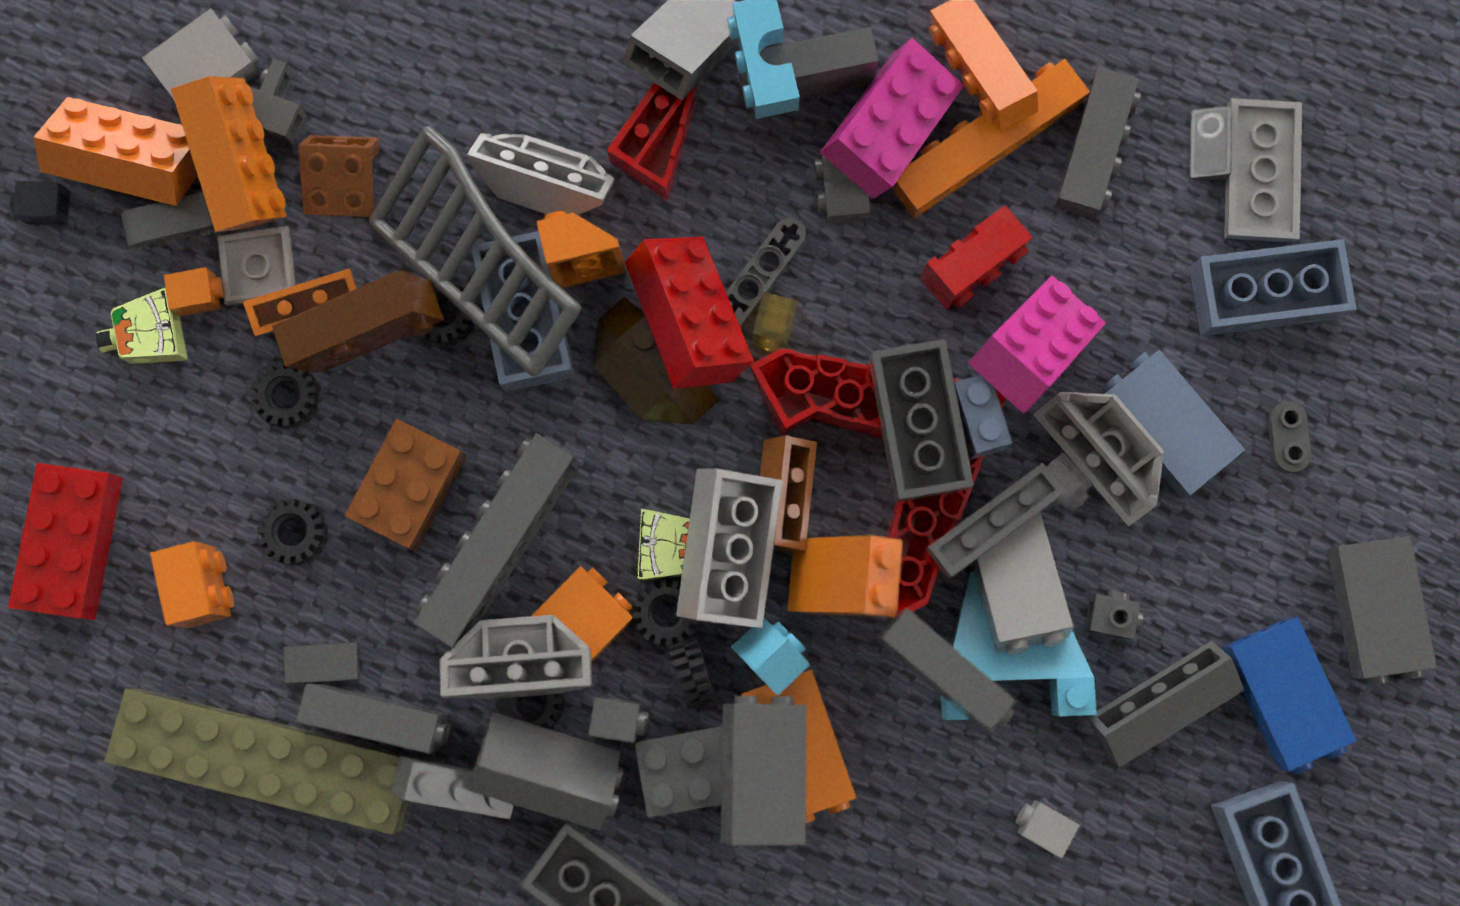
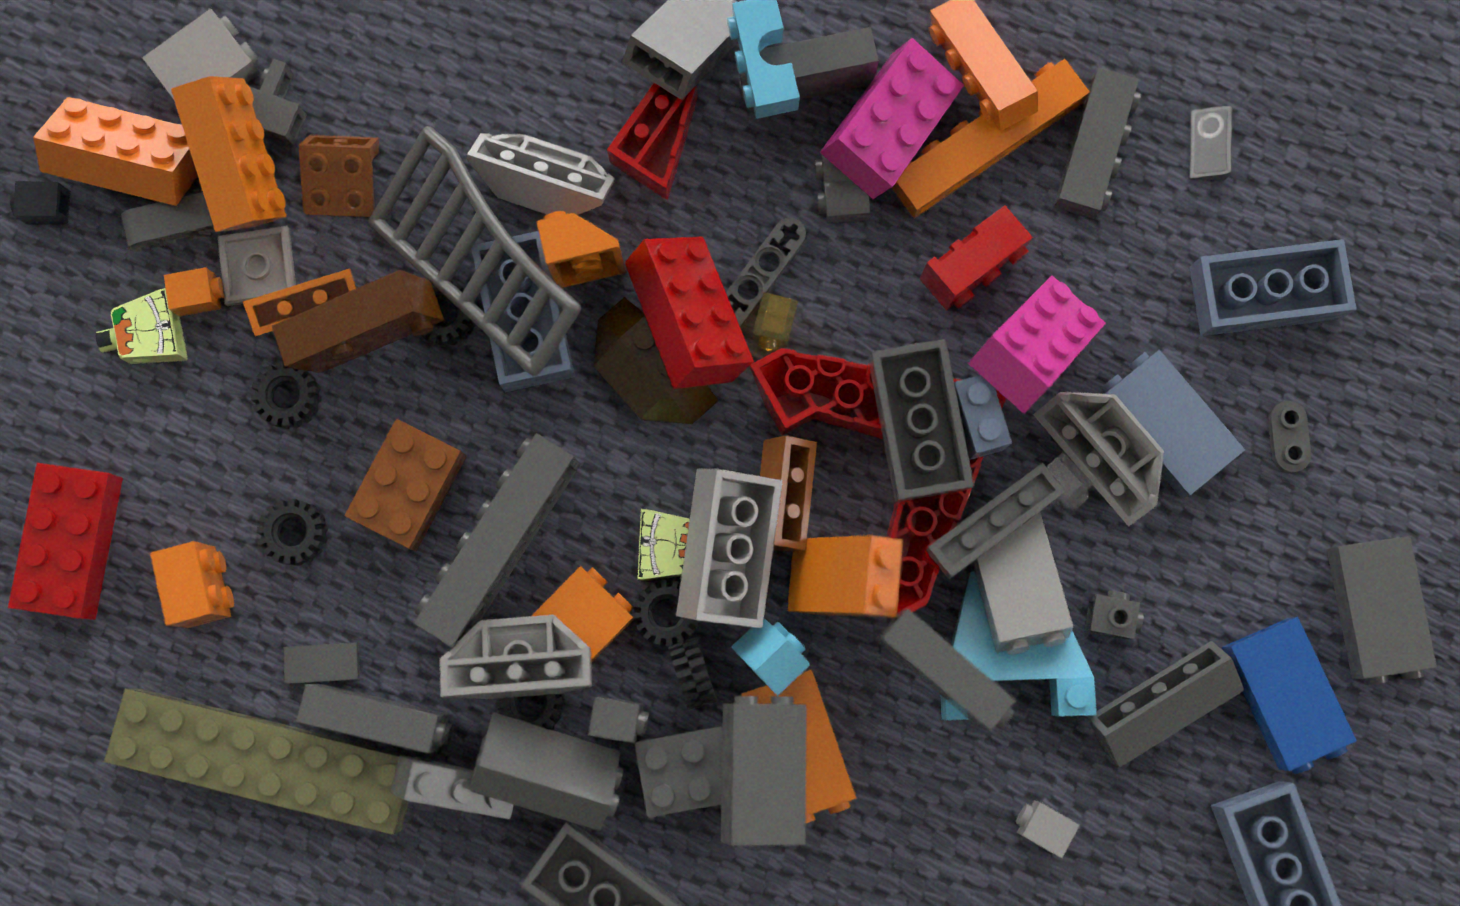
(1265, 171): light grey plate -> none

